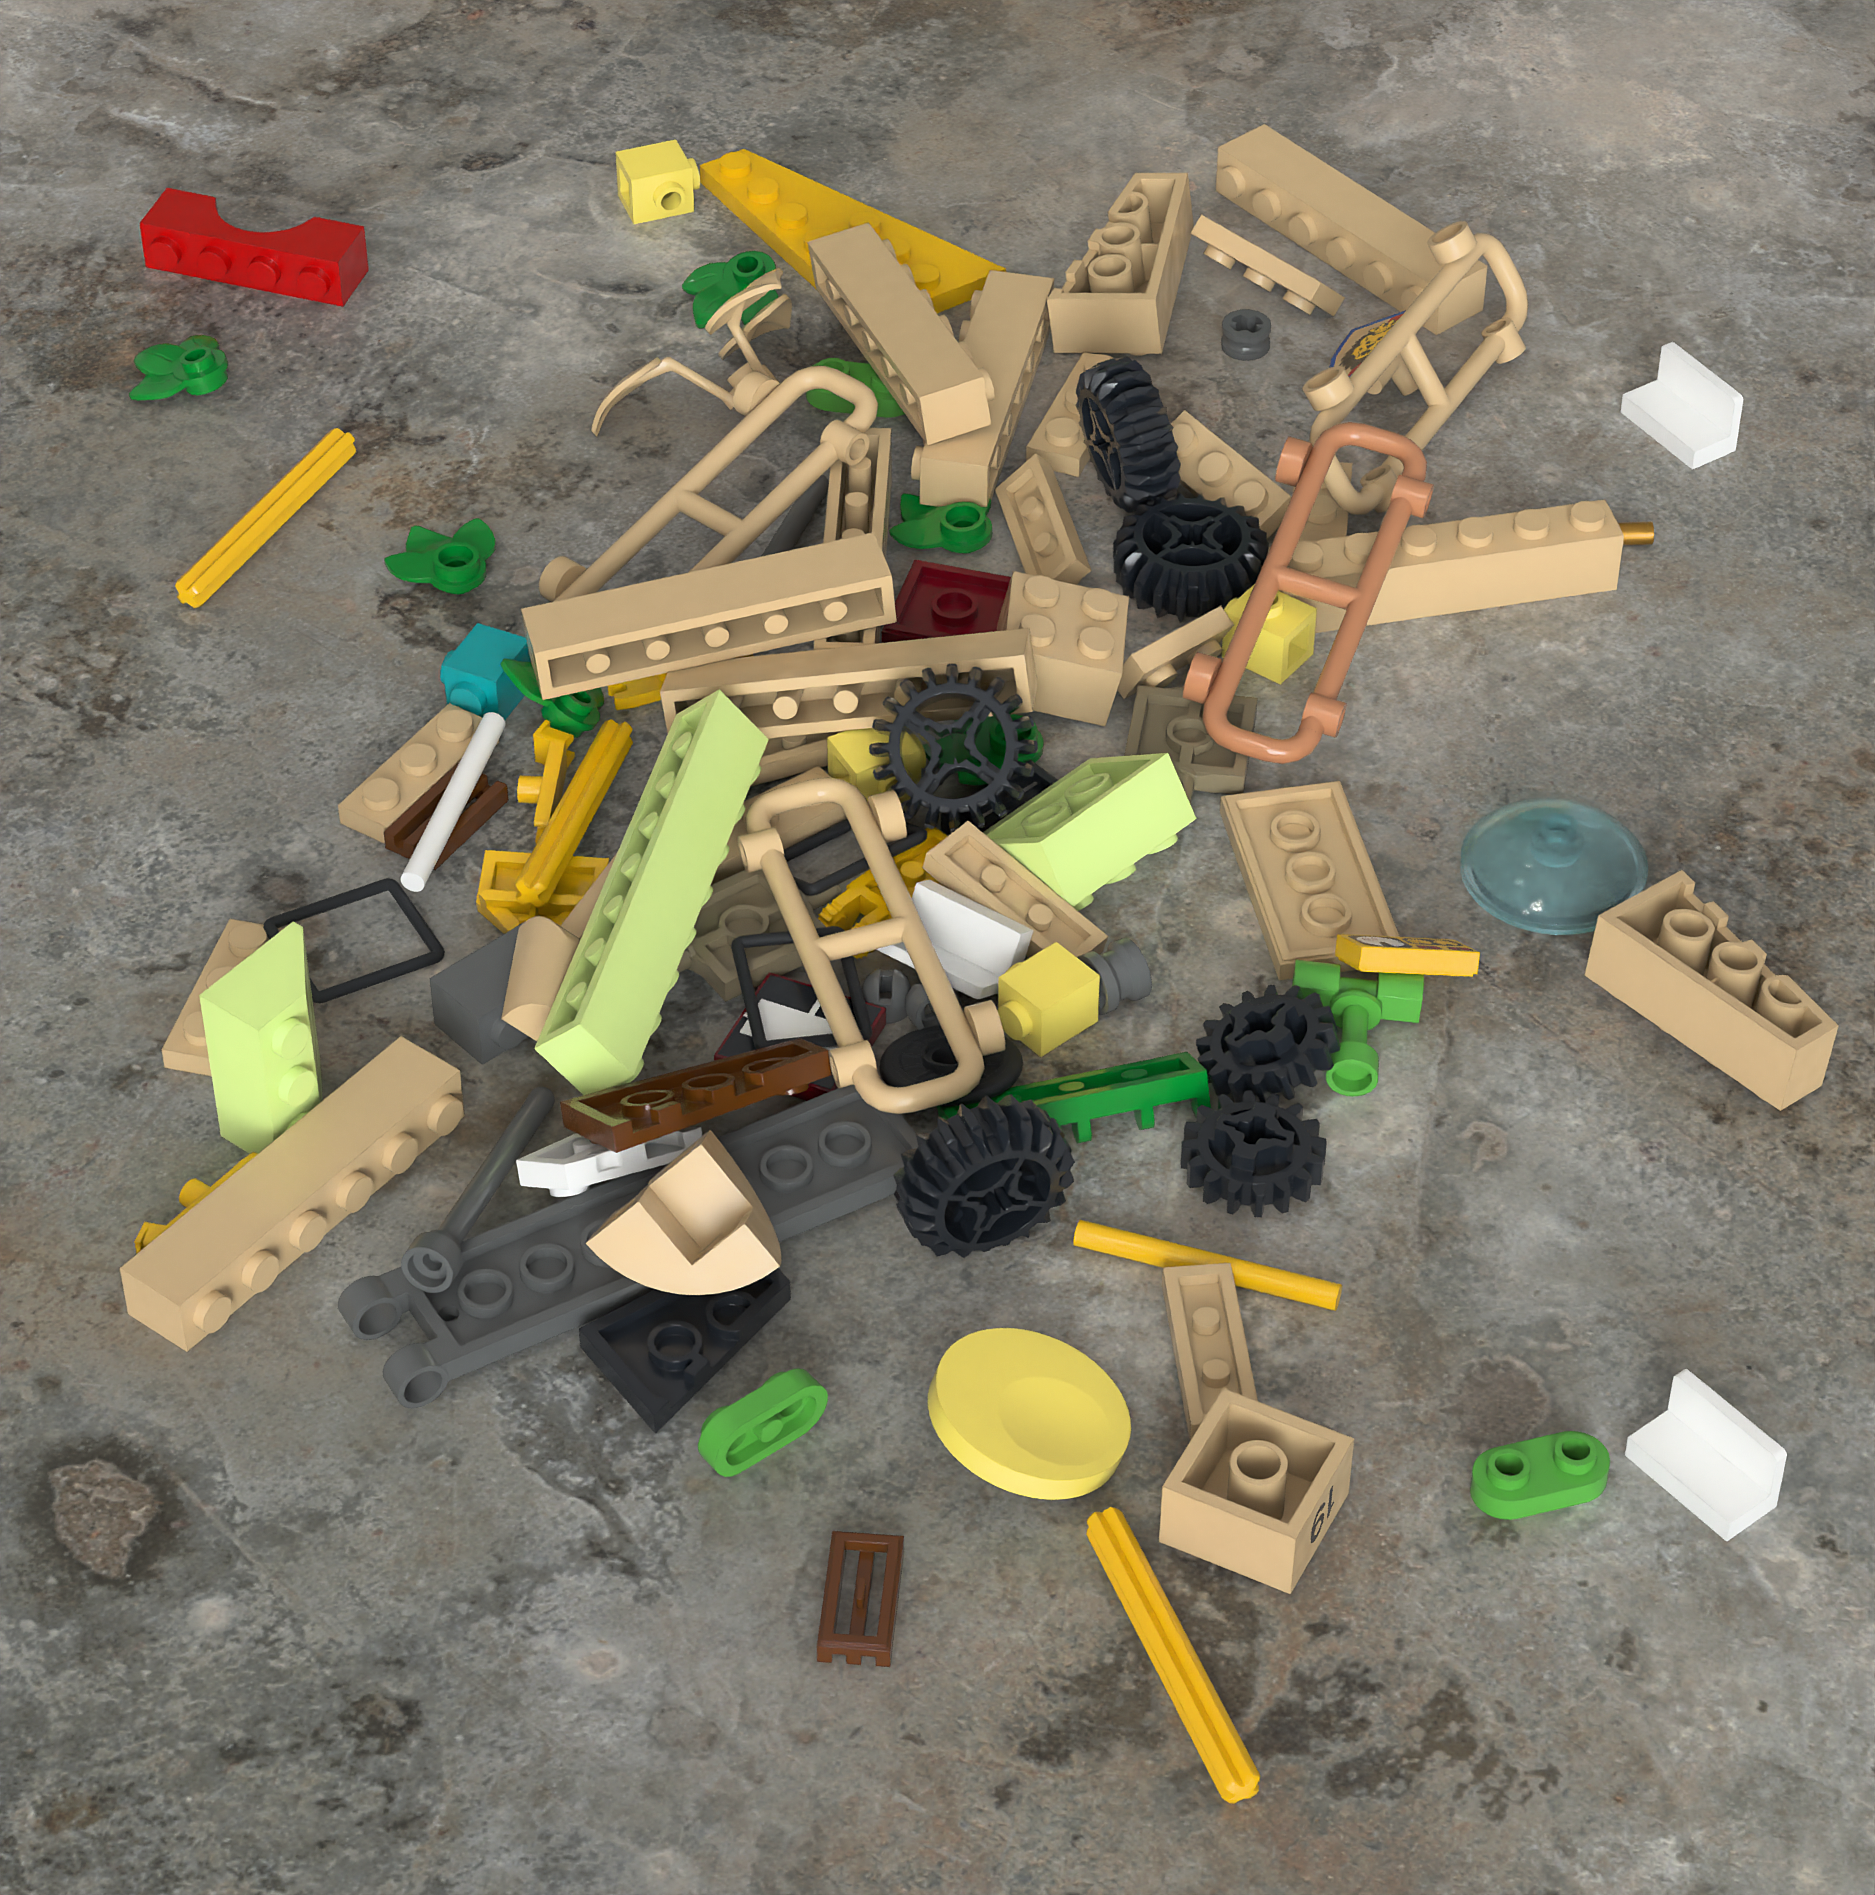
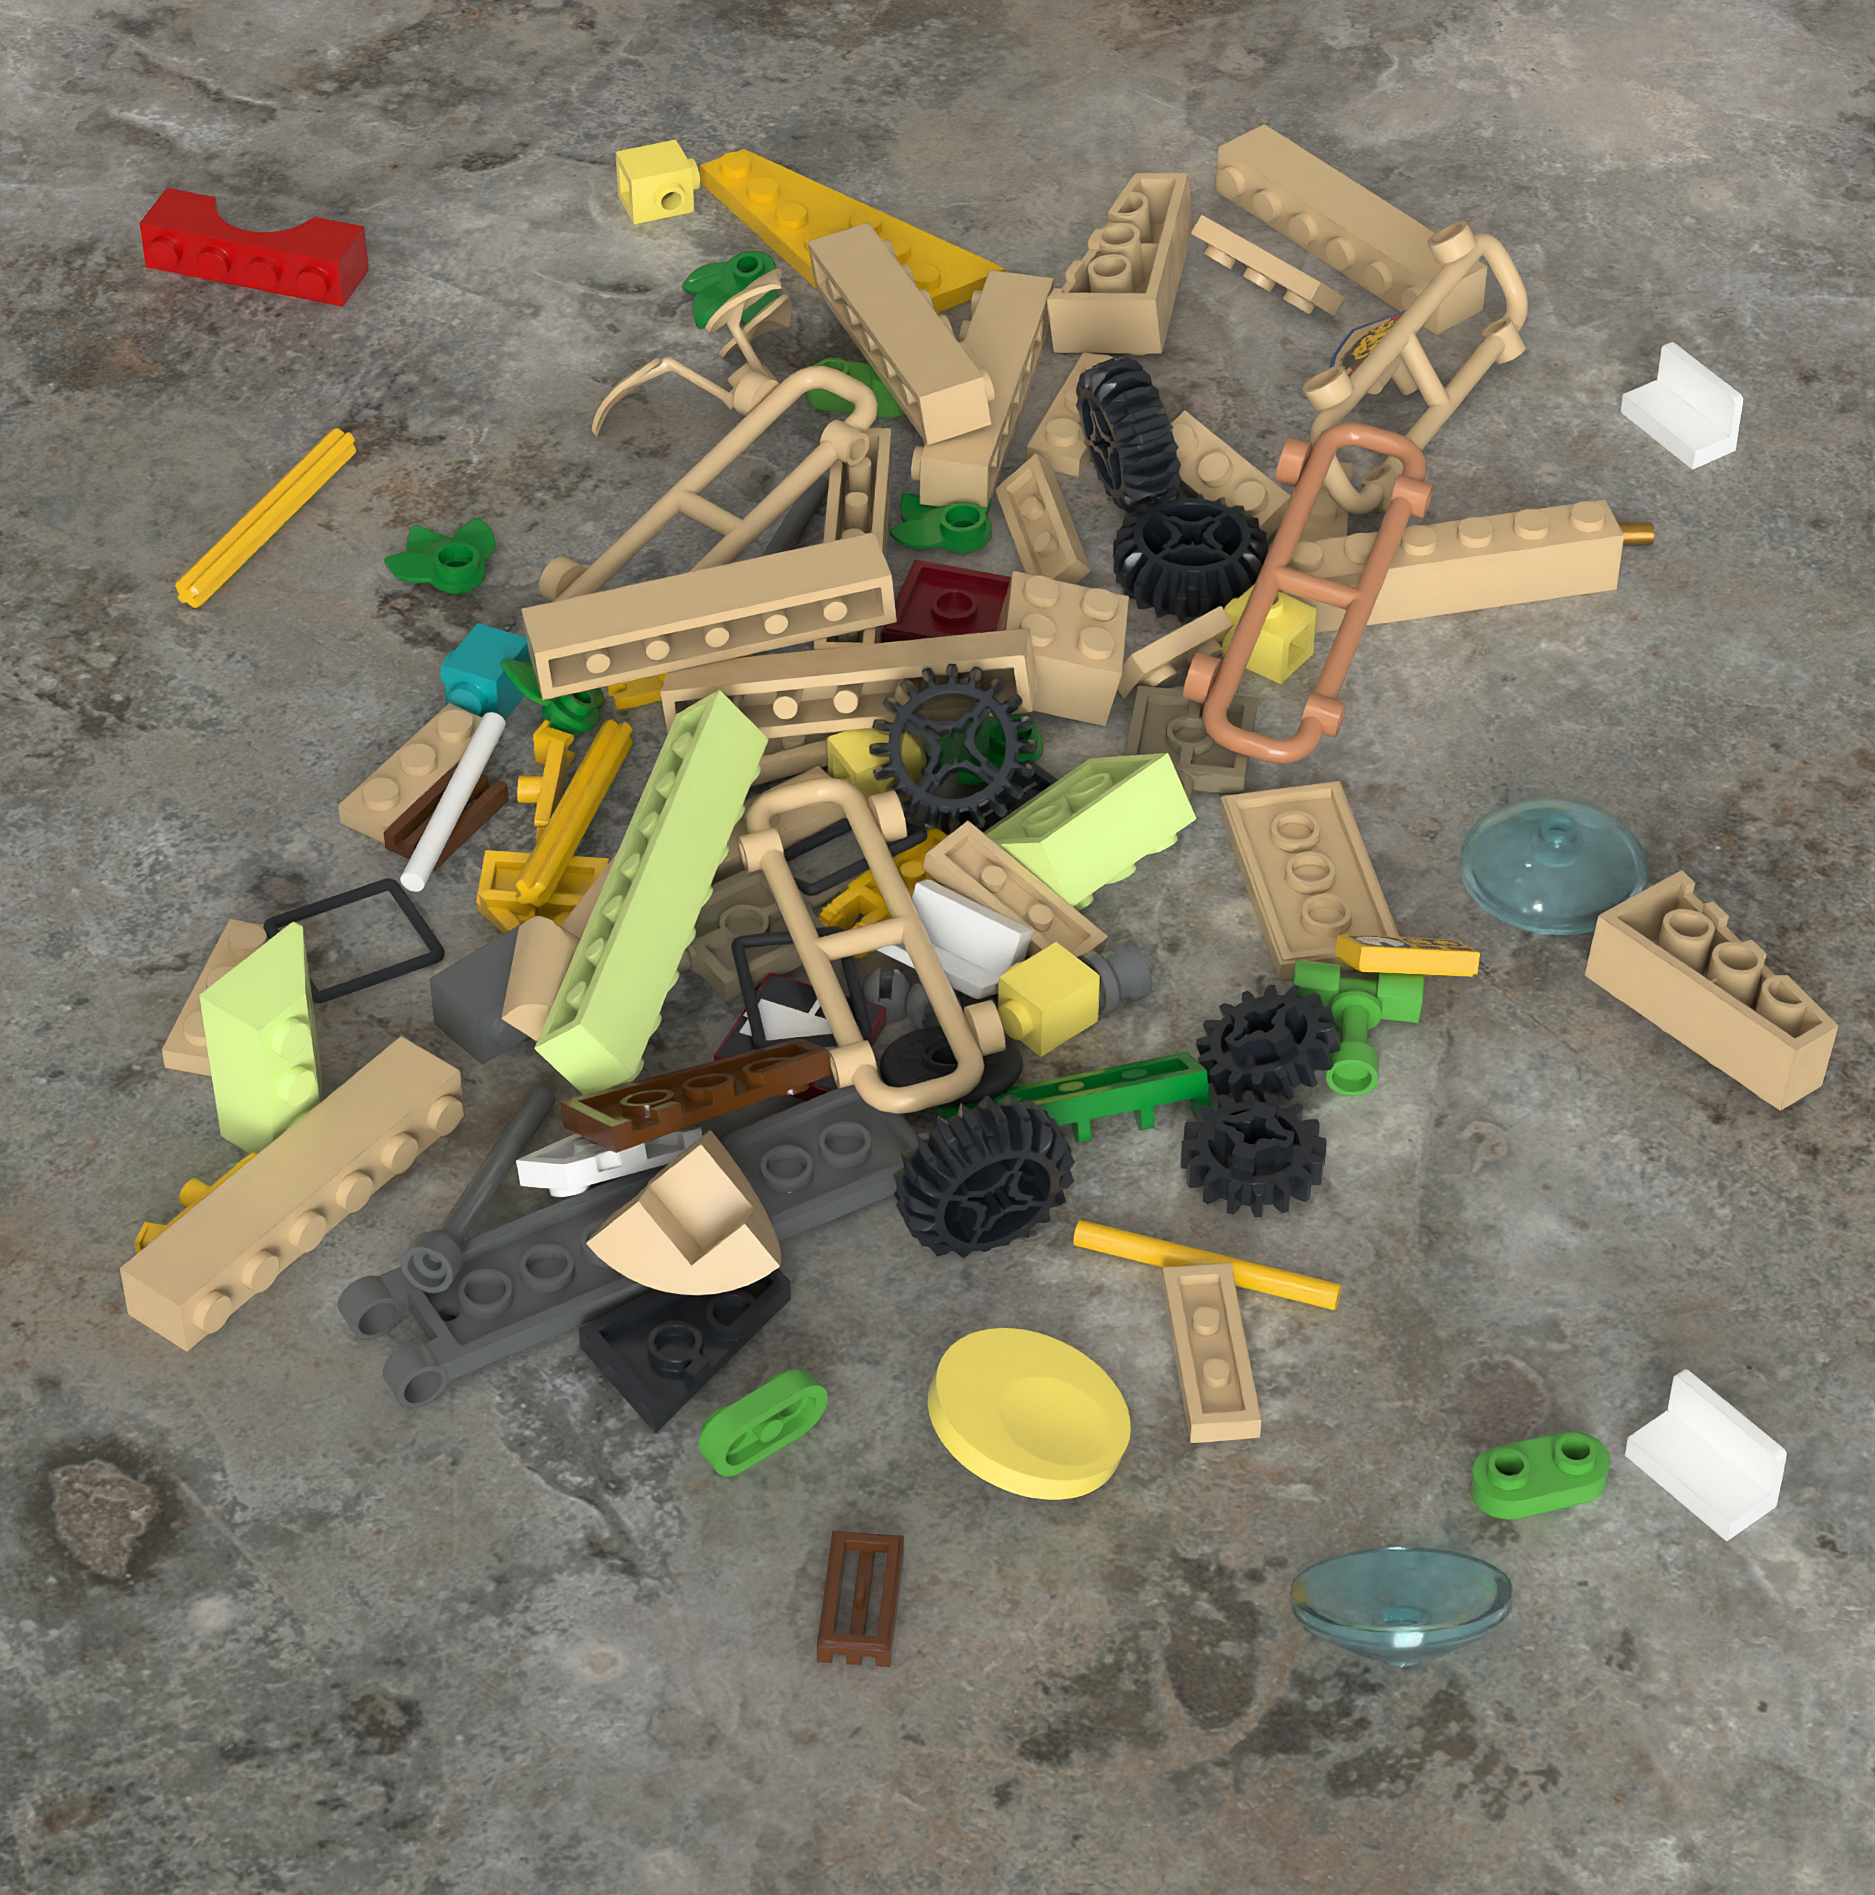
(170, 368): green plate -> none
(1173, 1656): yellow axle -> none
(1246, 334): dark grey bush -> none
(1256, 1490): tan brick -> none
(1401, 1602): none -> clear light blue dish

